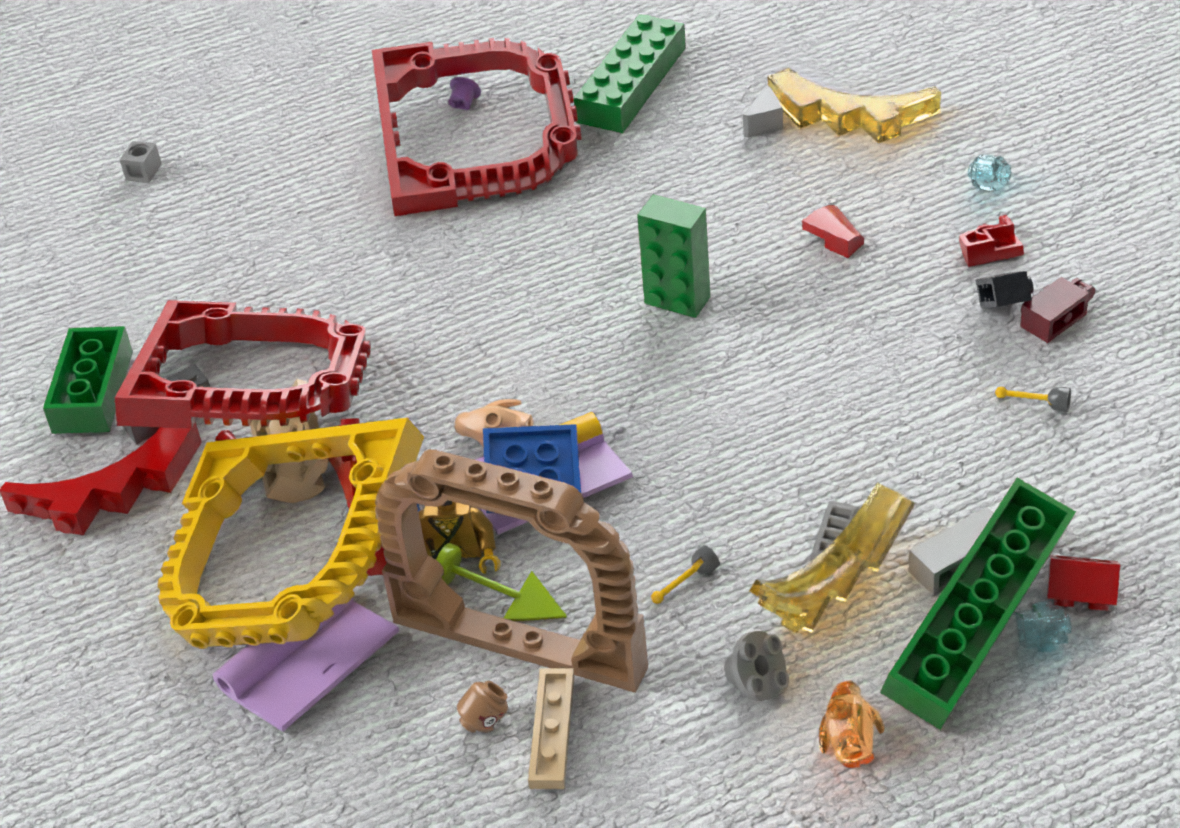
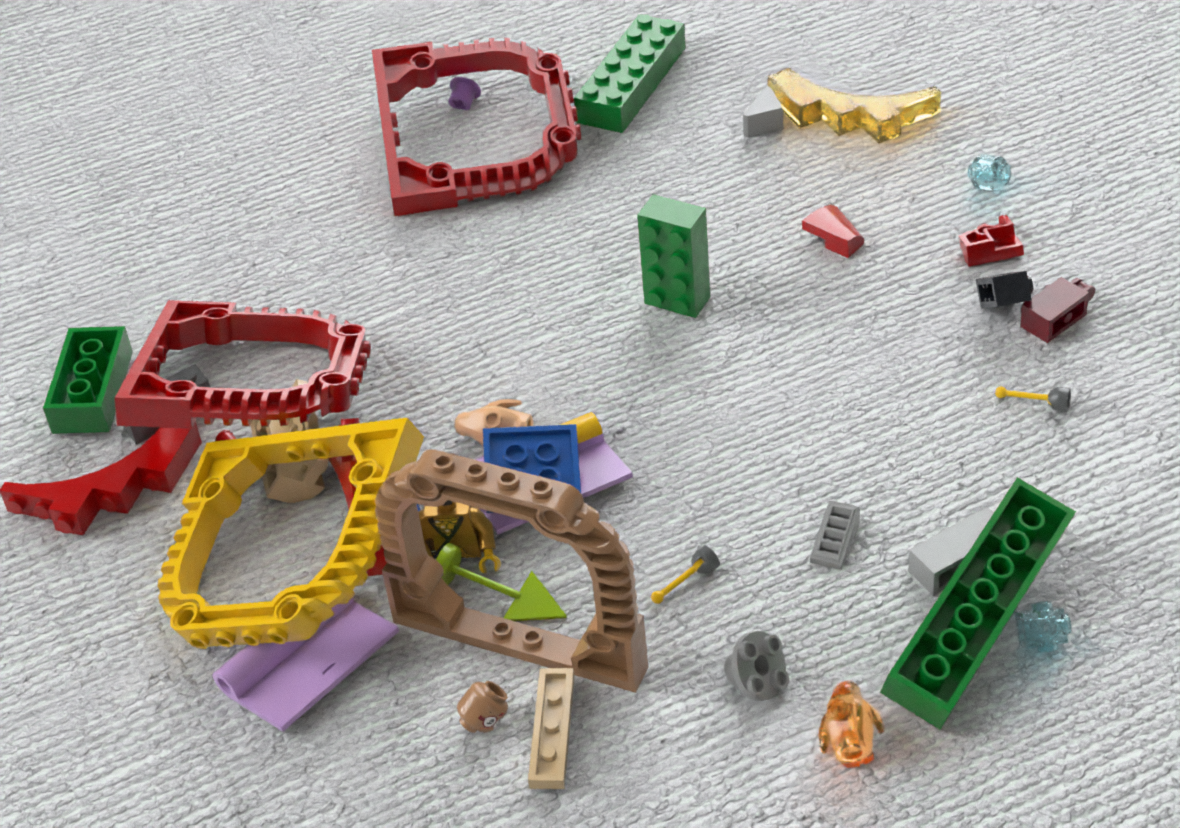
(140, 161): light grey brick -> none
(833, 573): clear yellow arch -> none
(1083, 581): red slope -> none

